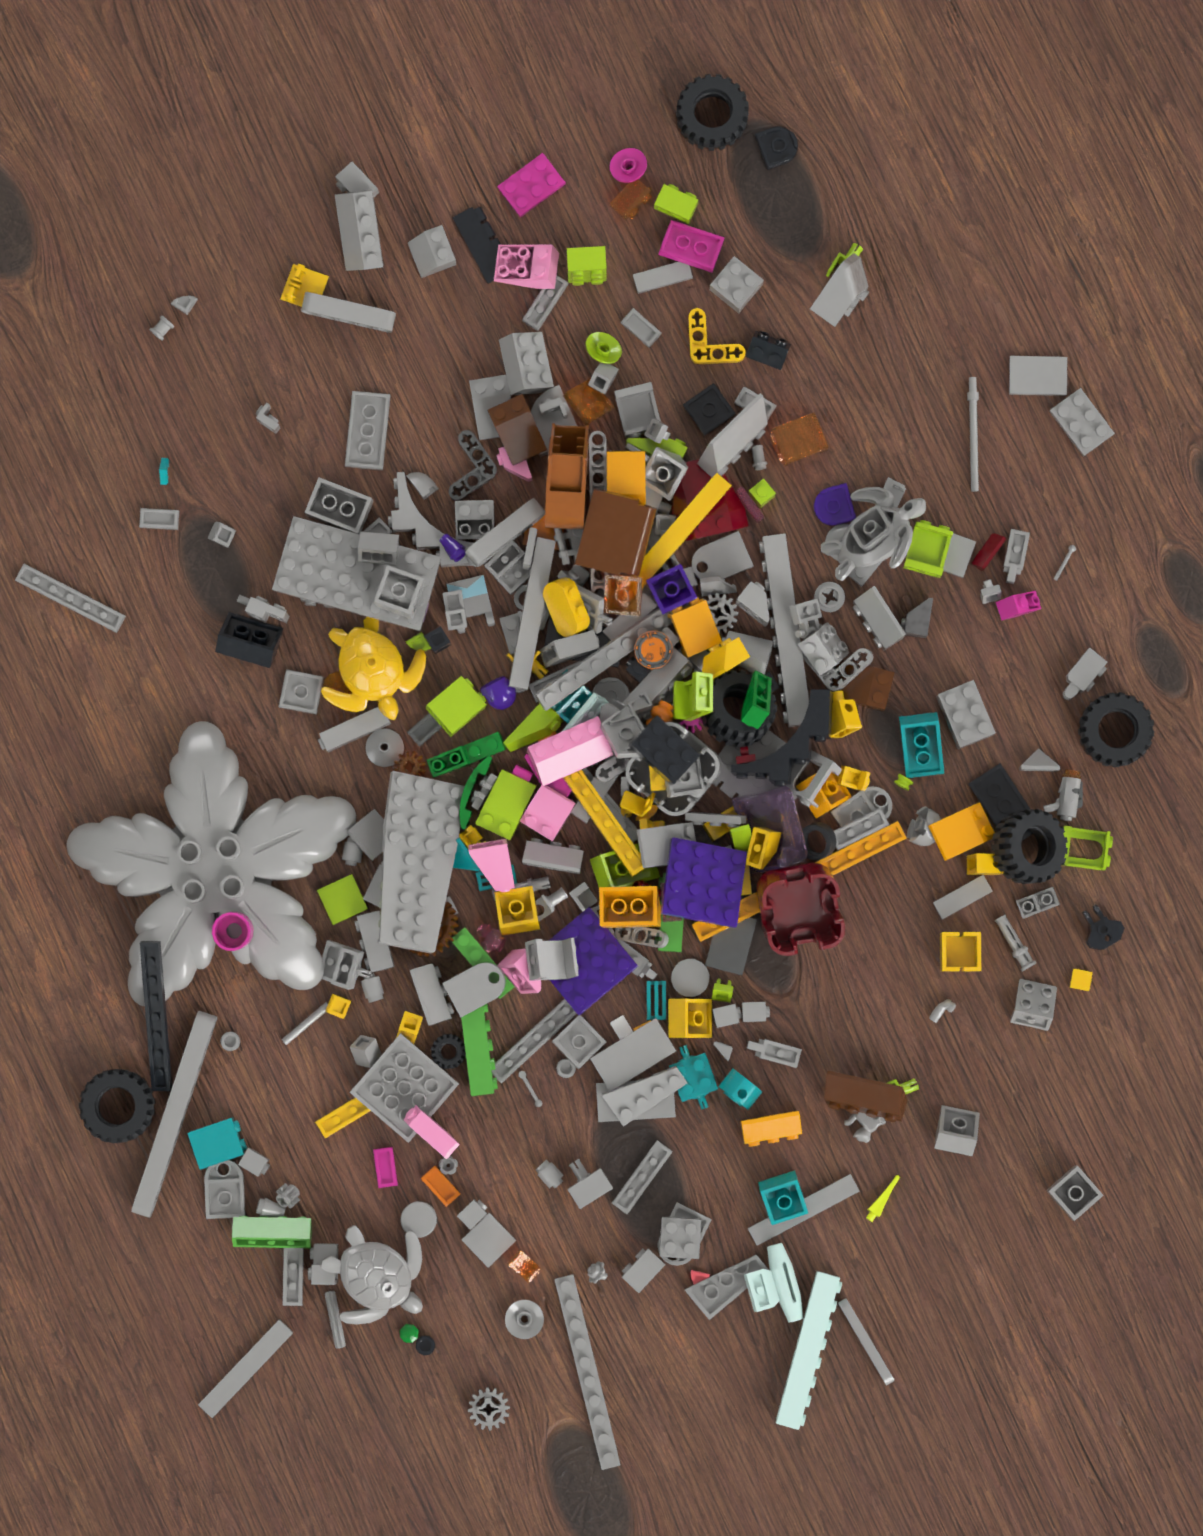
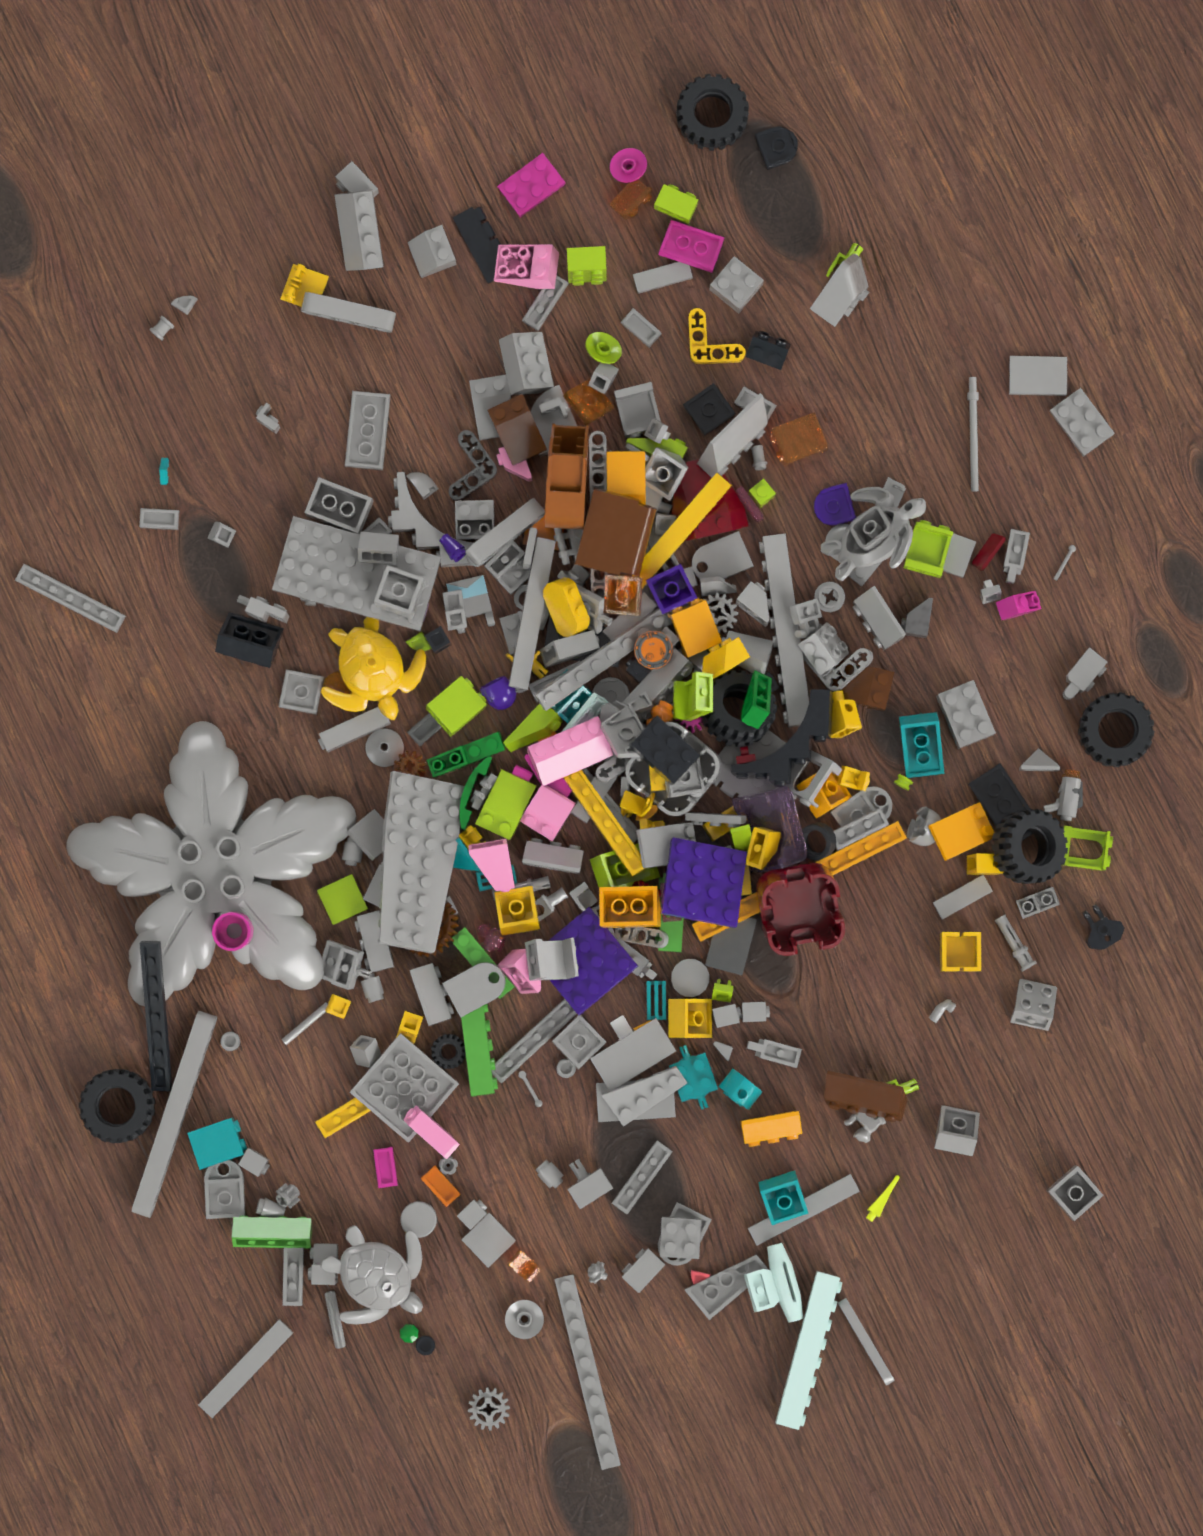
(1081, 979): yellow tile -> none

